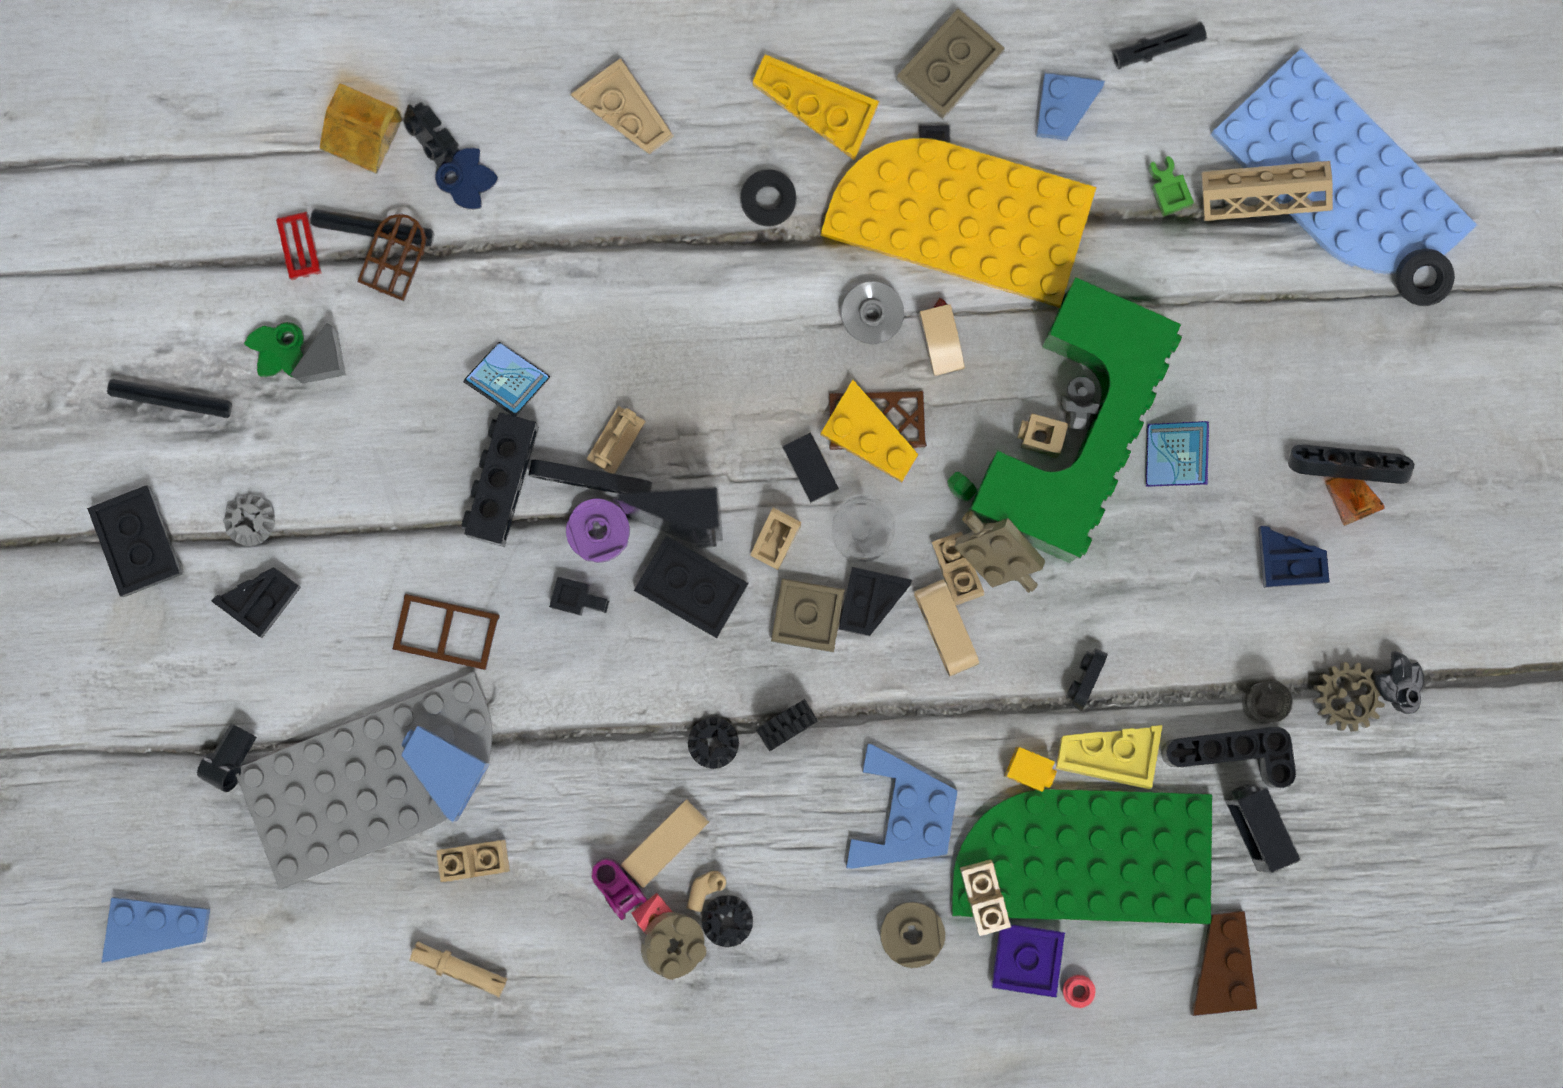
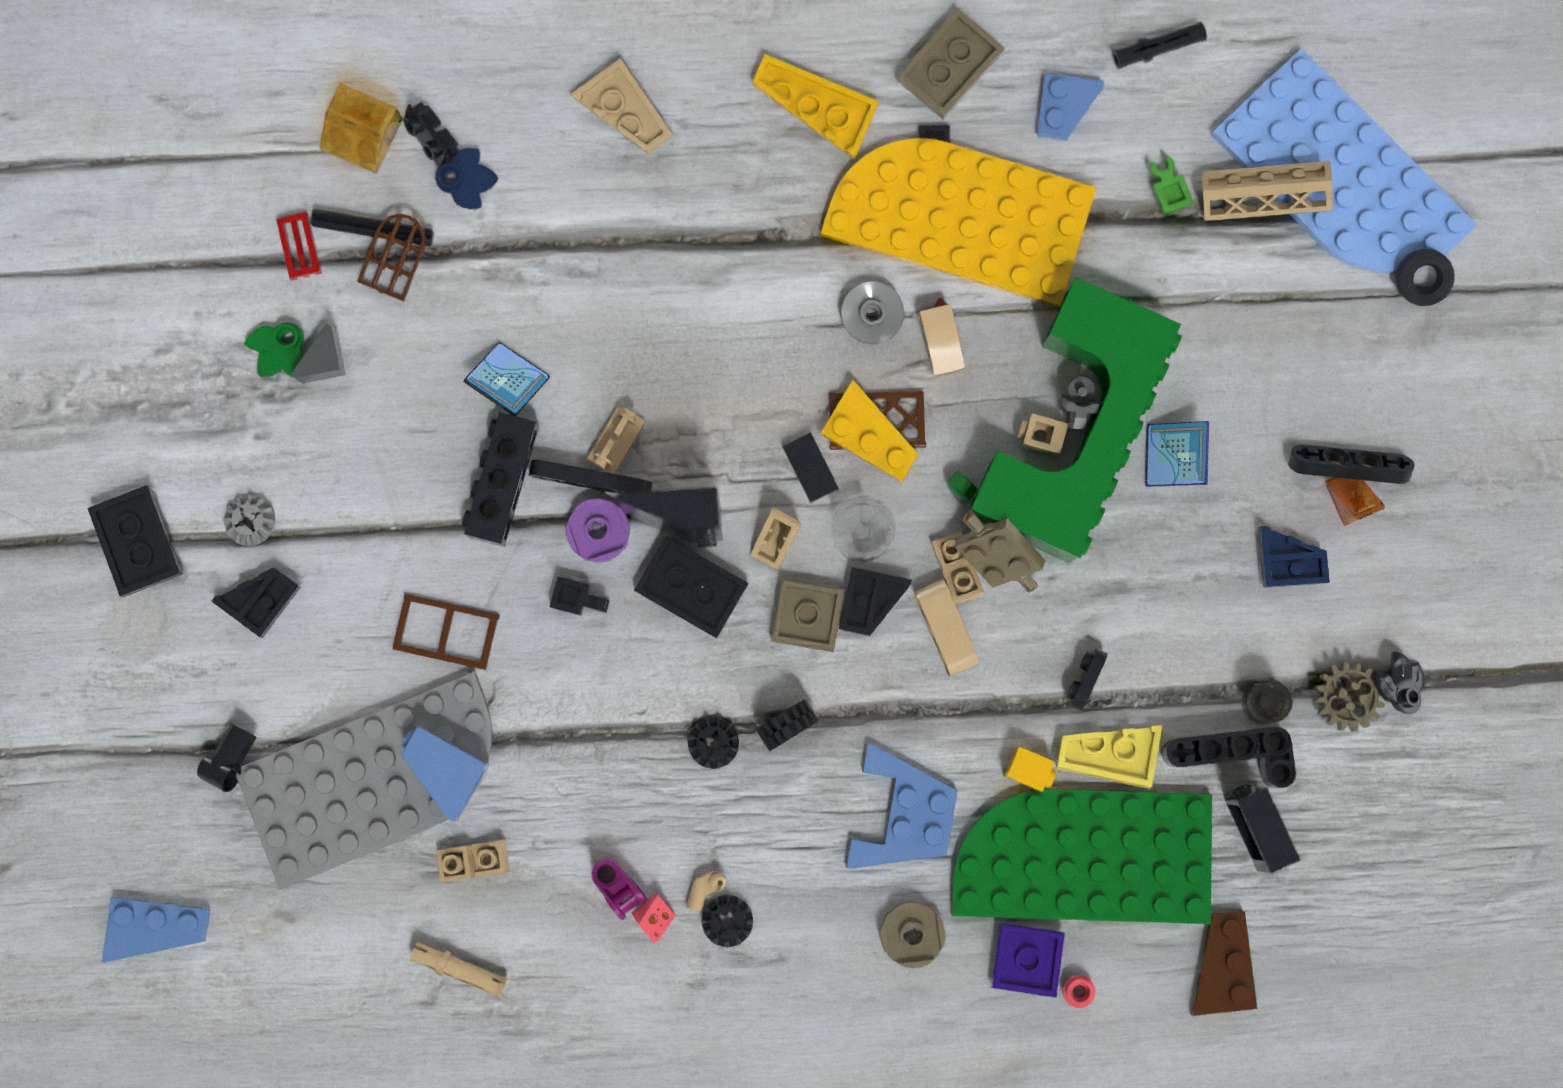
(169, 398): black axle -> none
(664, 843): tan beam -> none
(689, 950): dark tan plate -> none
(763, 179): black tyre -> none
(985, 897): tan slope -> none

